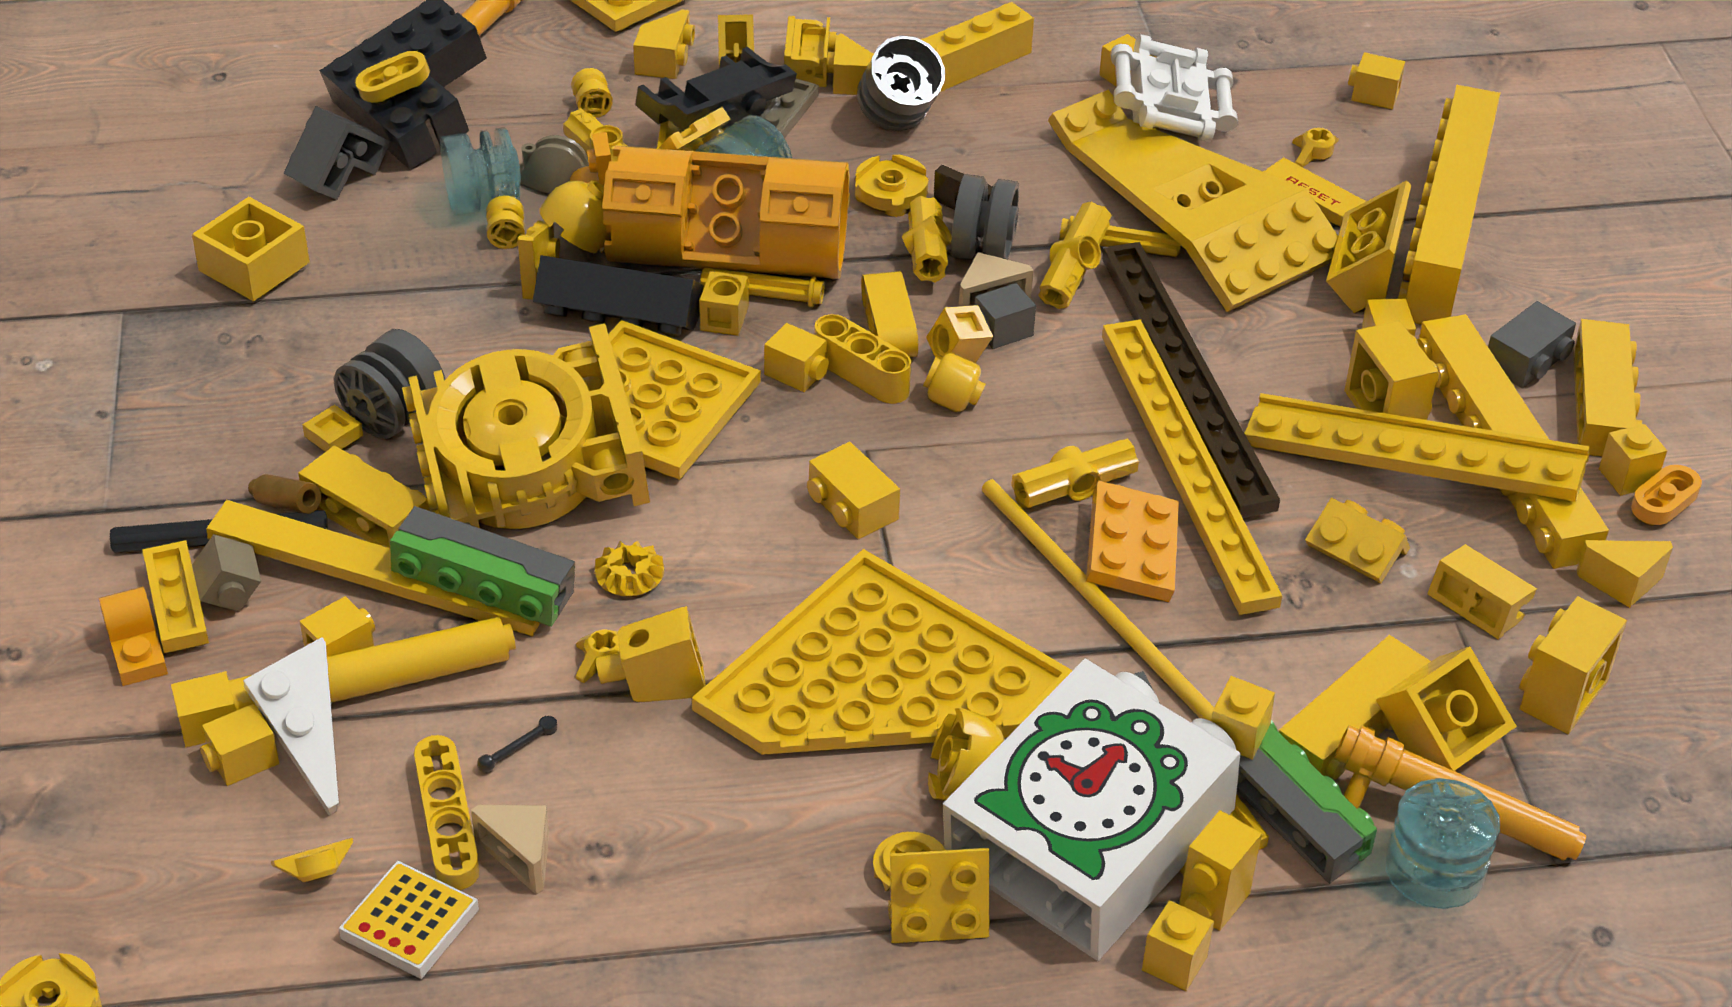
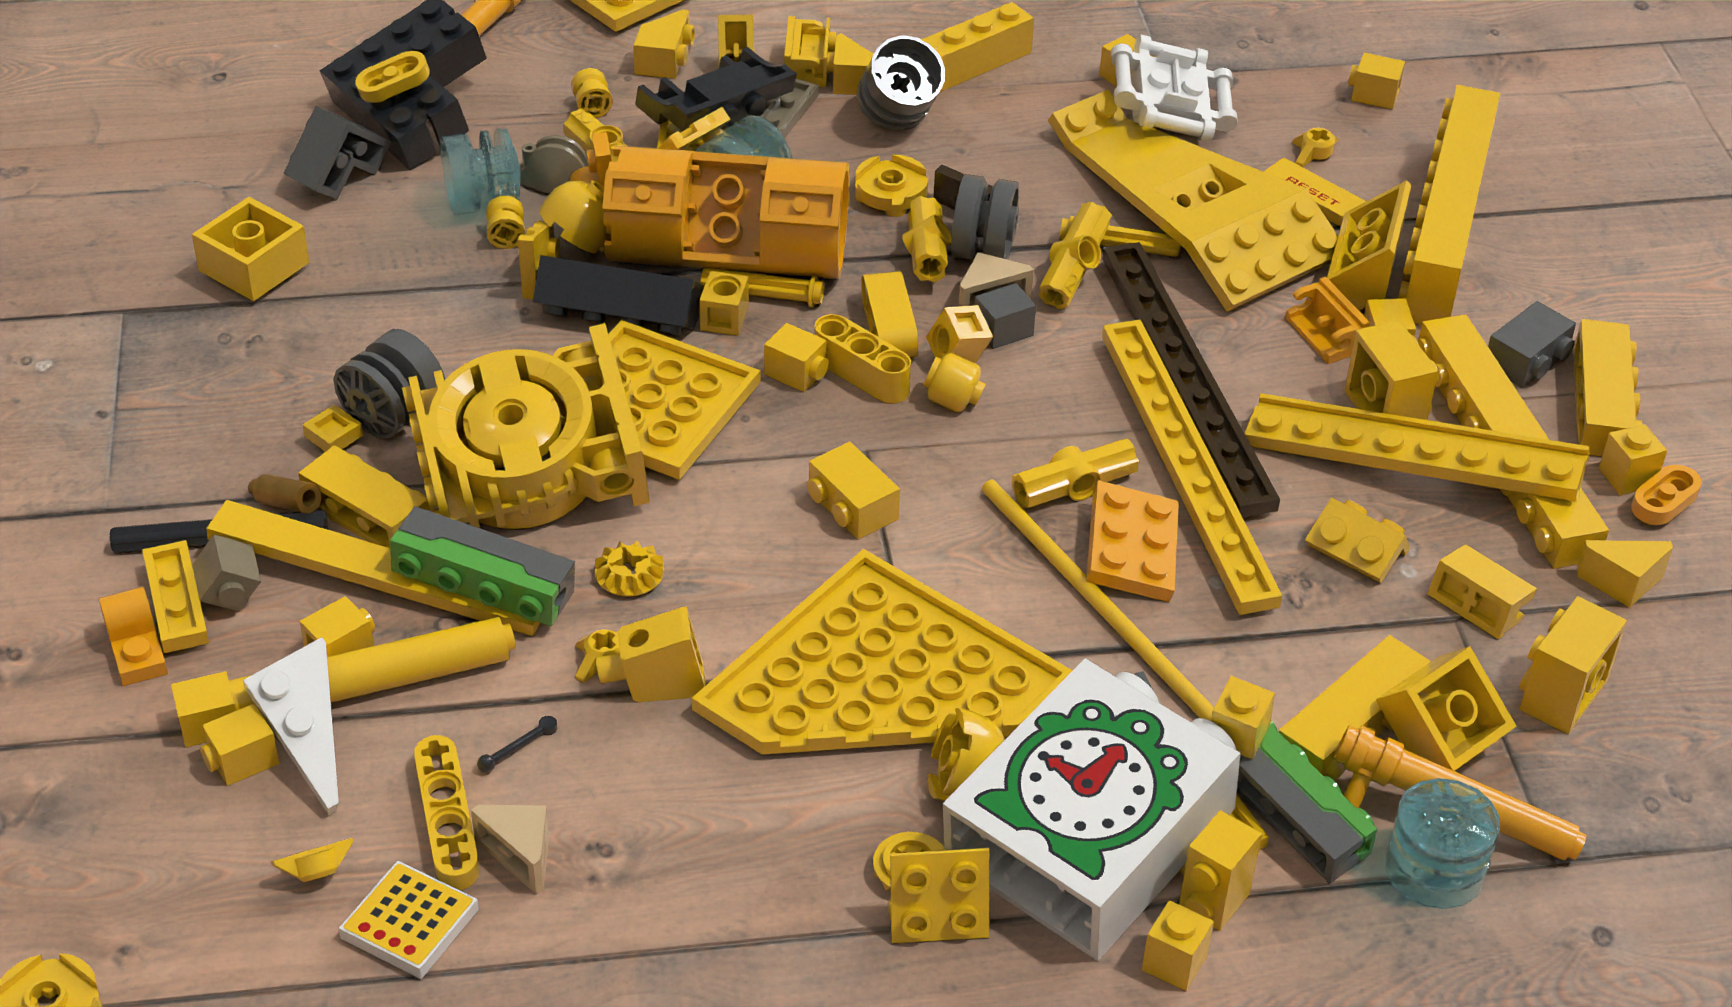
(1326, 320): none -> light orange hinge

